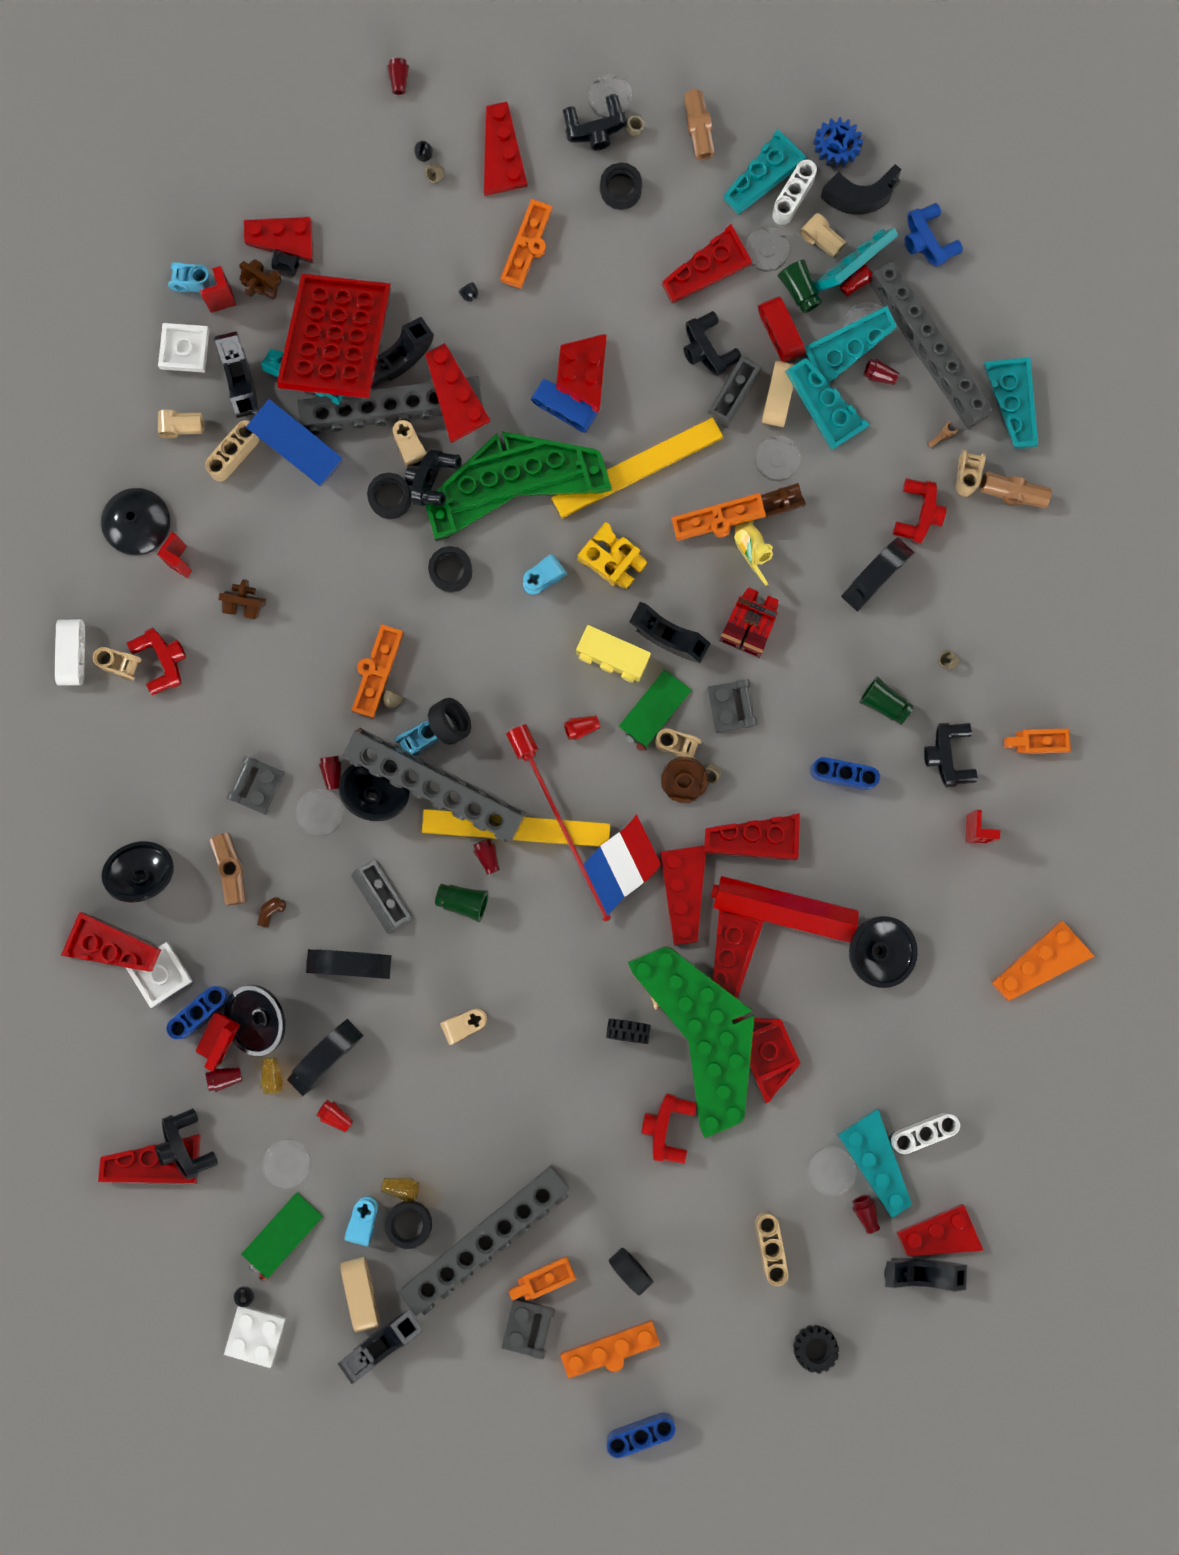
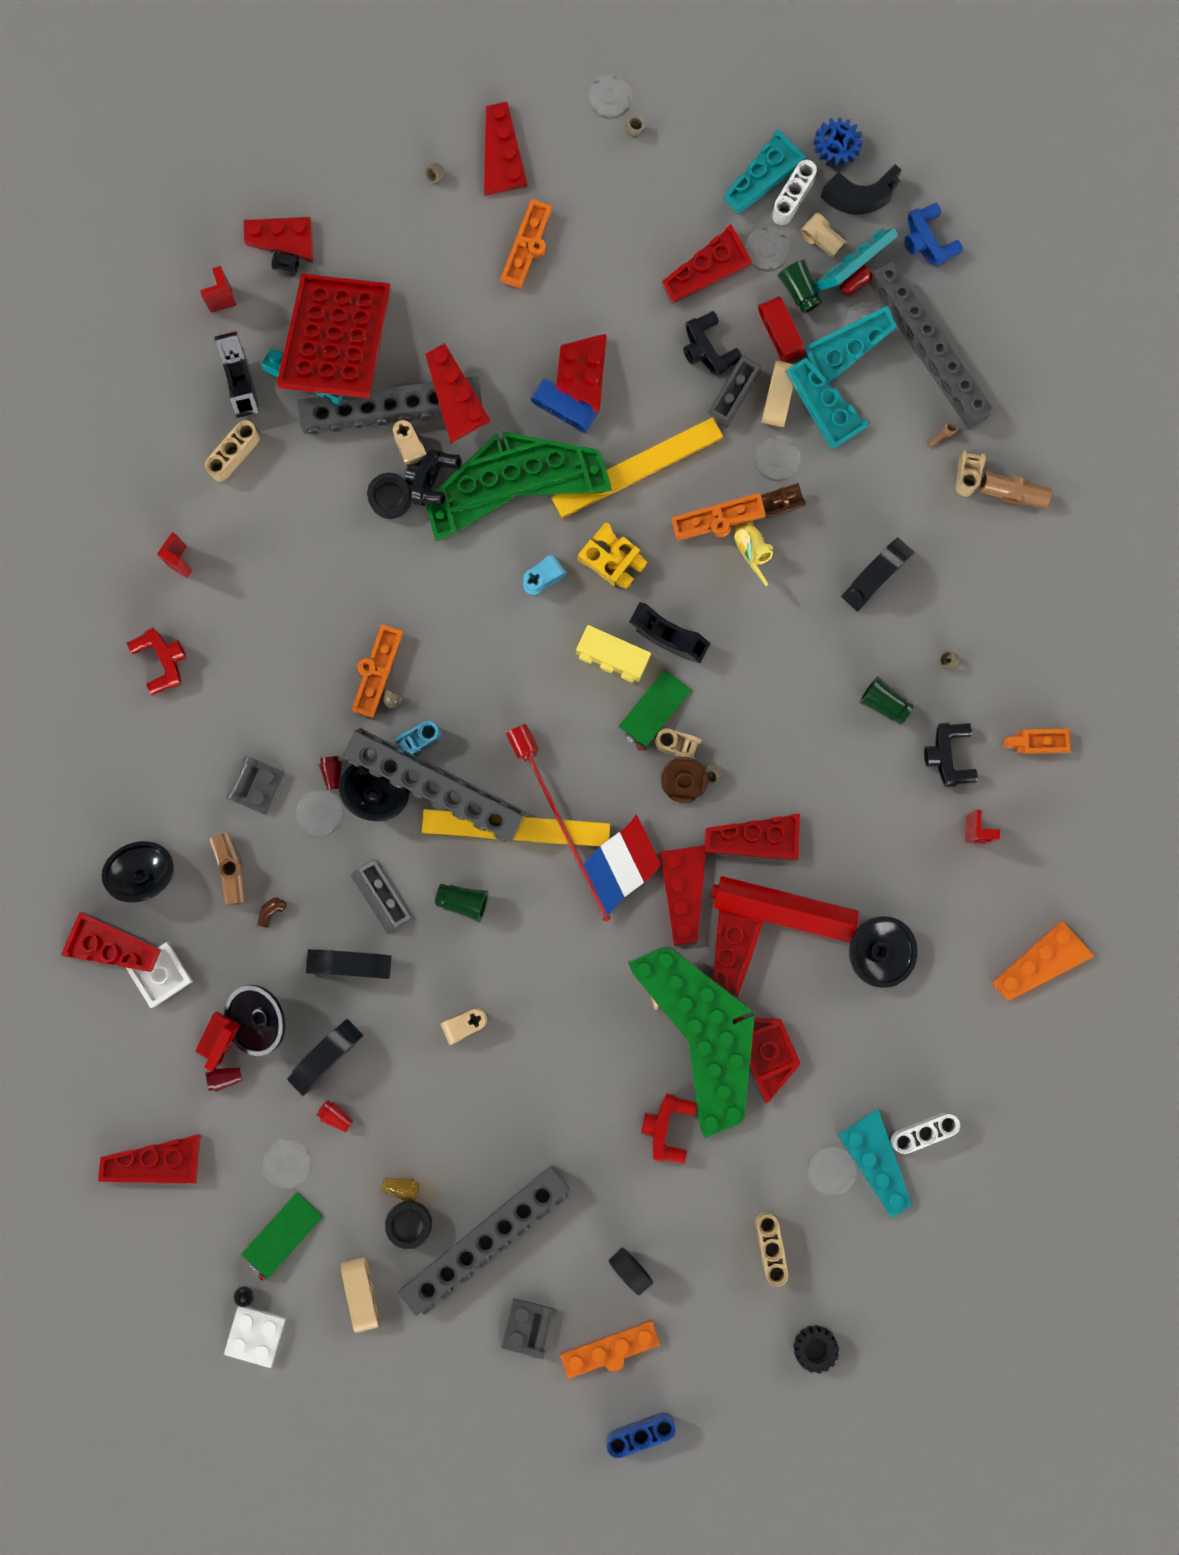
(69, 652): white beam -> none
(120, 663): tan piece -> none
(146, 529): black dish -> none
(174, 423): tan piece -> none
(174, 1149): black connector -> none
(183, 347): white plate -> none
(186, 277): medium azure piece -> none
(187, 1016): blue beam -> none
(231, 600): reddish brown hips -> none
(257, 281): reddish brown hips -> none
(271, 1077): clear yellow cone -> none
(294, 442): blue brick -> none
(362, 1225): medium azure piece -> none
(380, 1345): black arch -> none
(398, 75): dark red cone -> none
(405, 352): black arch -> none
(427, 152): black hinge -> none
(440, 725): black tyre -> none
(446, 552): black tyre -> none
(469, 292): black hinge -> none
(487, 855): dark red cone -> none
(544, 1279): orange hinge -> none
(581, 726): red cone -> none
(595, 131): black connector -> none
(626, 170): black tyre -> none
(628, 1031): black tyre -> none
(699, 124): medium nougat piece -> none
(724, 706): dark grey plate -> none
(754, 616): hips -> none
(856, 773): blue beam -> none
(865, 1210): dark red cone -> none
(880, 372): dark red cone -> none
(925, 1273): black arch -> none
(930, 511): red connector -> none
(941, 1234): red wing -> none
(1014, 394): teal wing -> none

